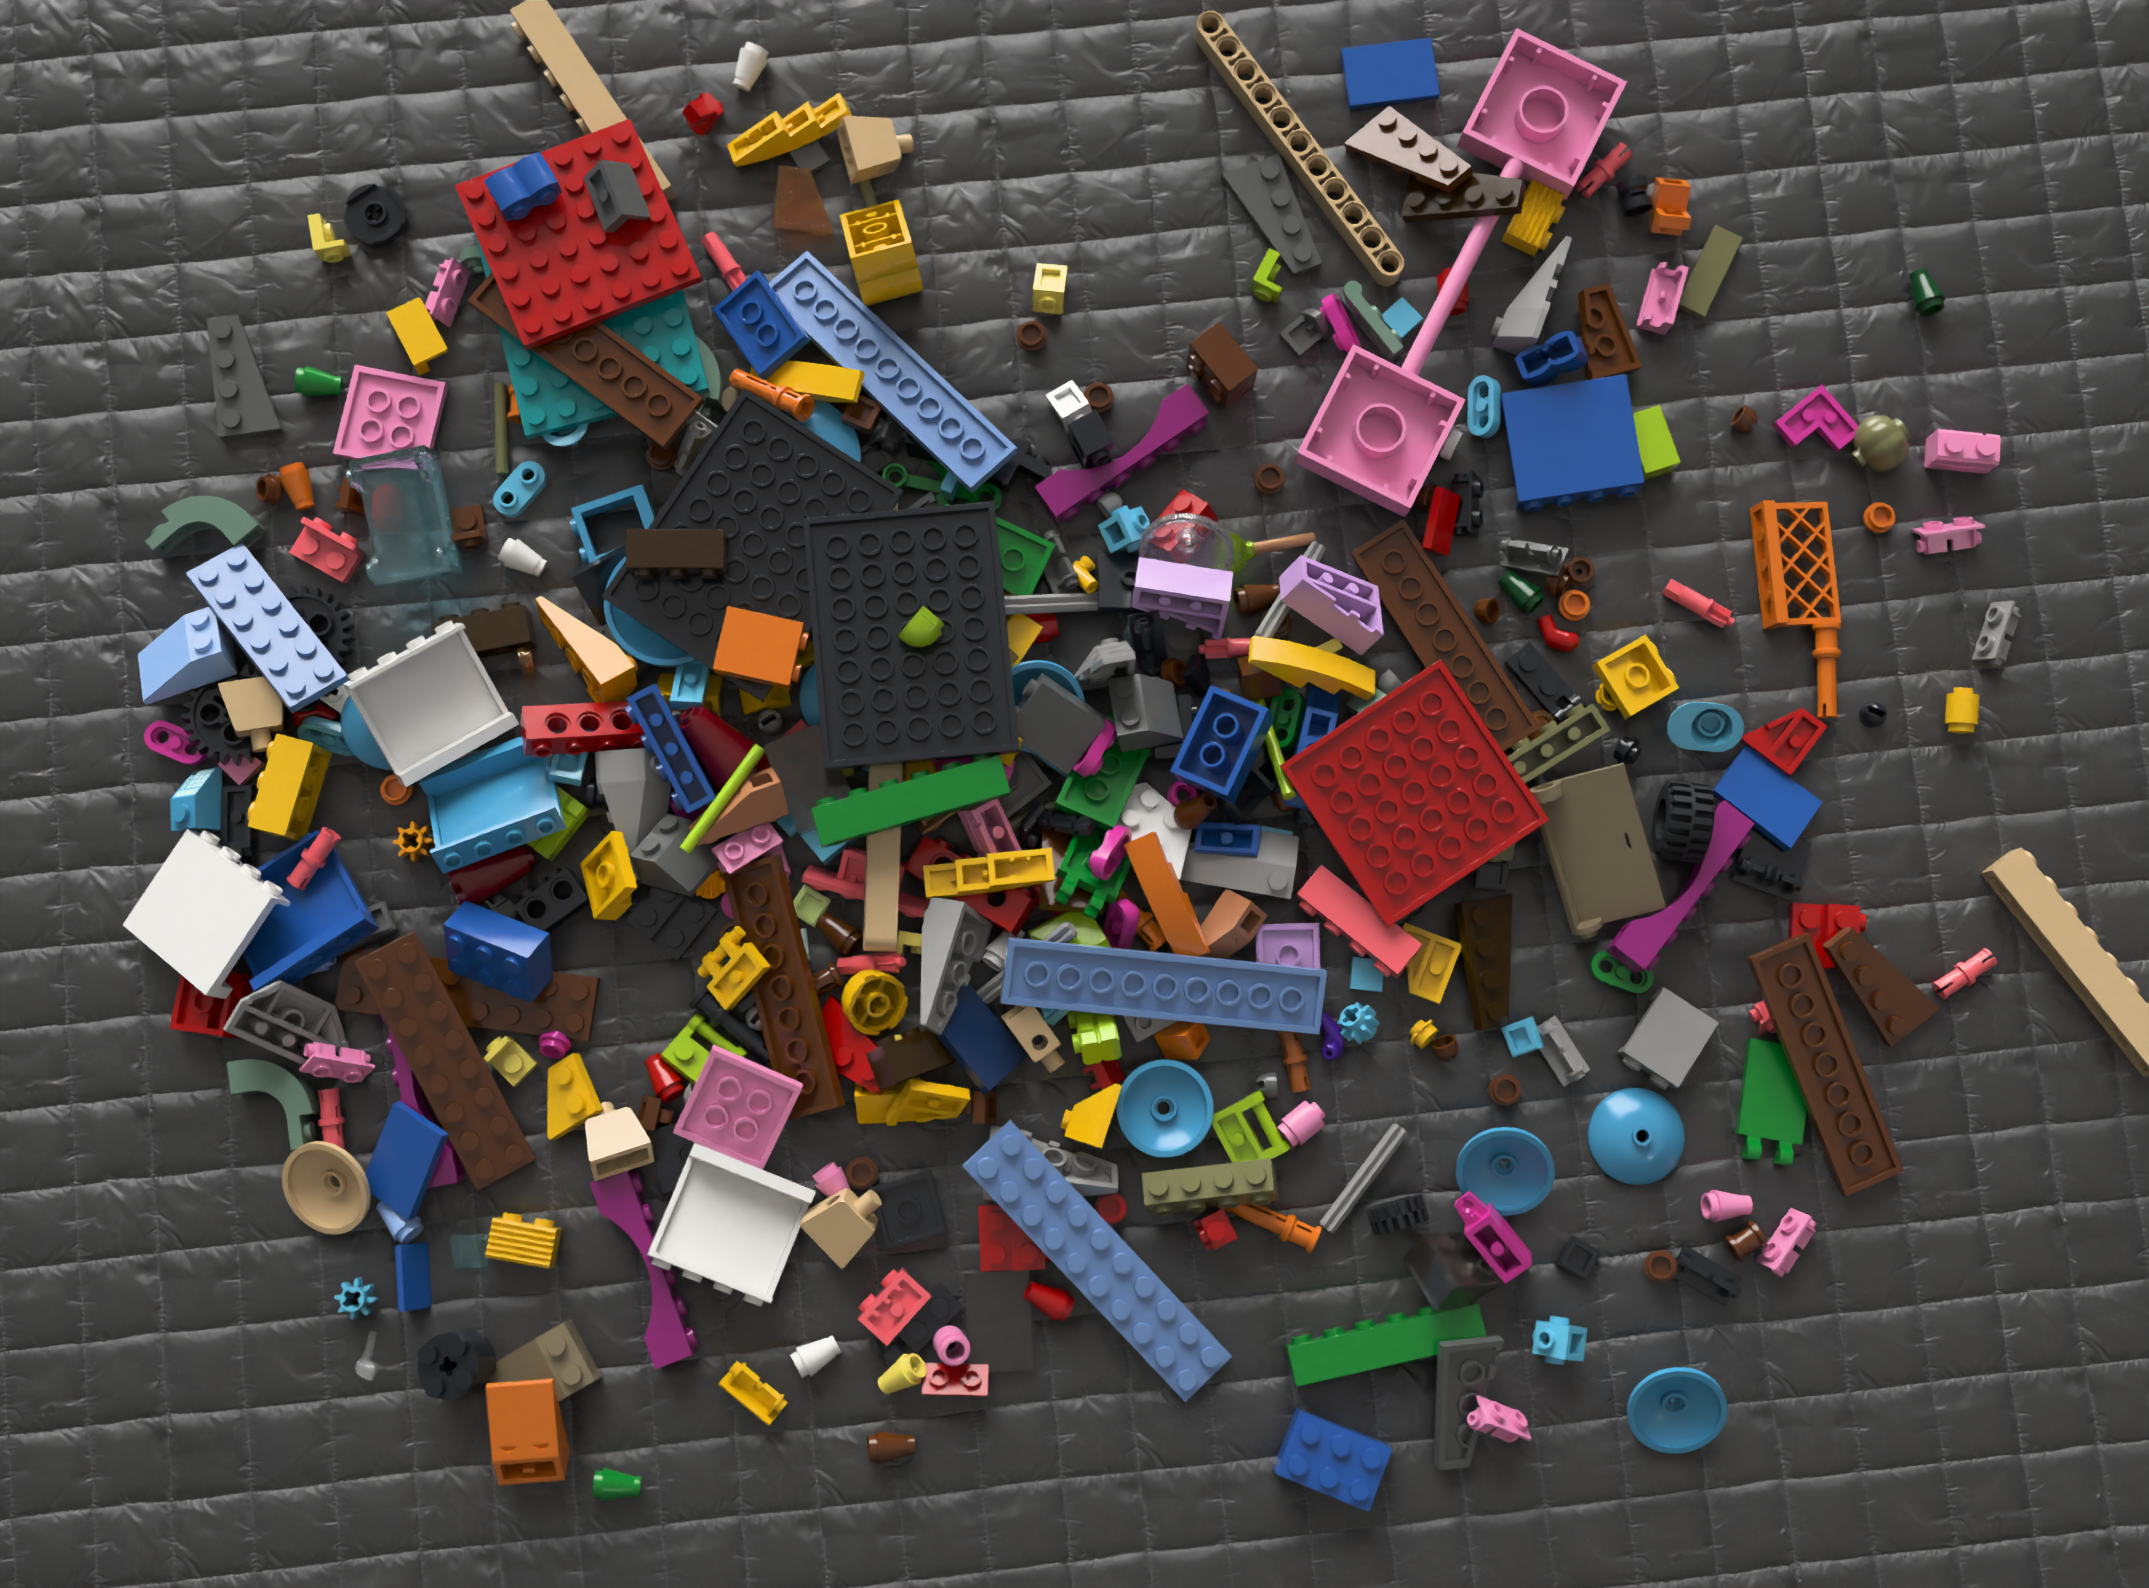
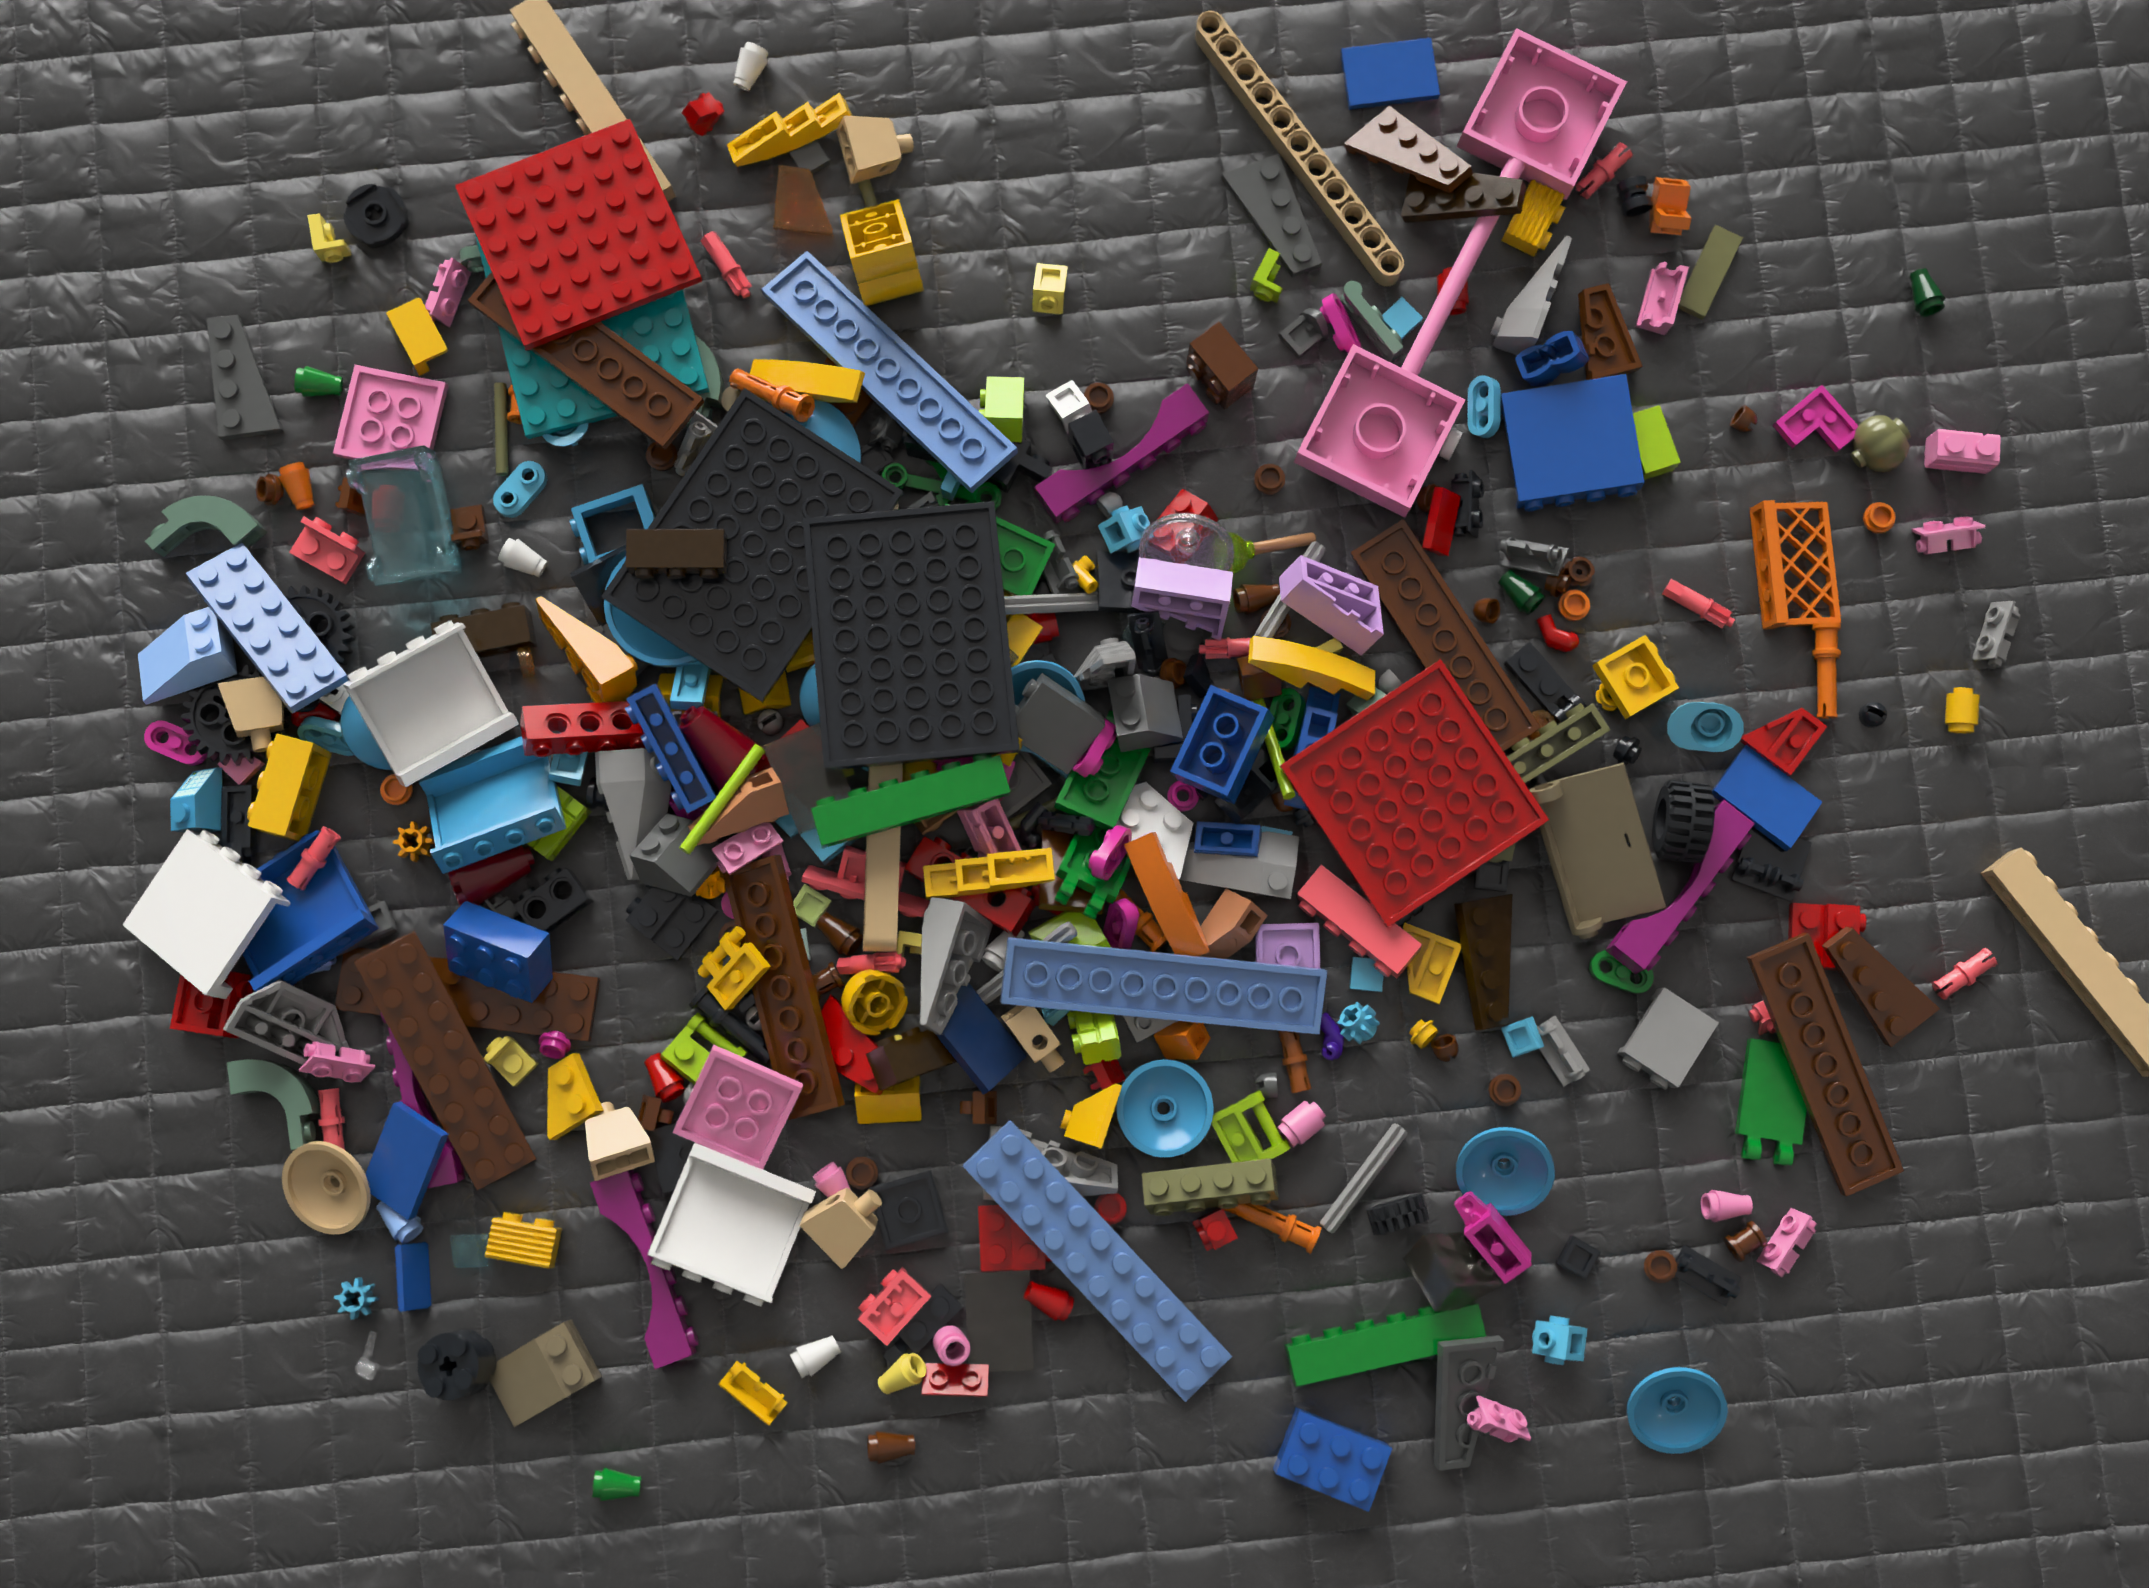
(523, 187): blue brick -> none
(526, 1432): orange slope -> none
(609, 877): yellow plate -> none
(615, 194): dark grey panel -> none
(760, 648): orange brick -> none
(761, 325): blue tile -> none
(862, 415): reddish brown tile -> none
(922, 629): lime piece -> none
(927, 1102): yellow wing -> none
(1004, 405): none -> brick
(1031, 336): reddish brown plate -> none
(1193, 811): reddish brown cone -> none
(1614, 1140): dark azure dish -> none

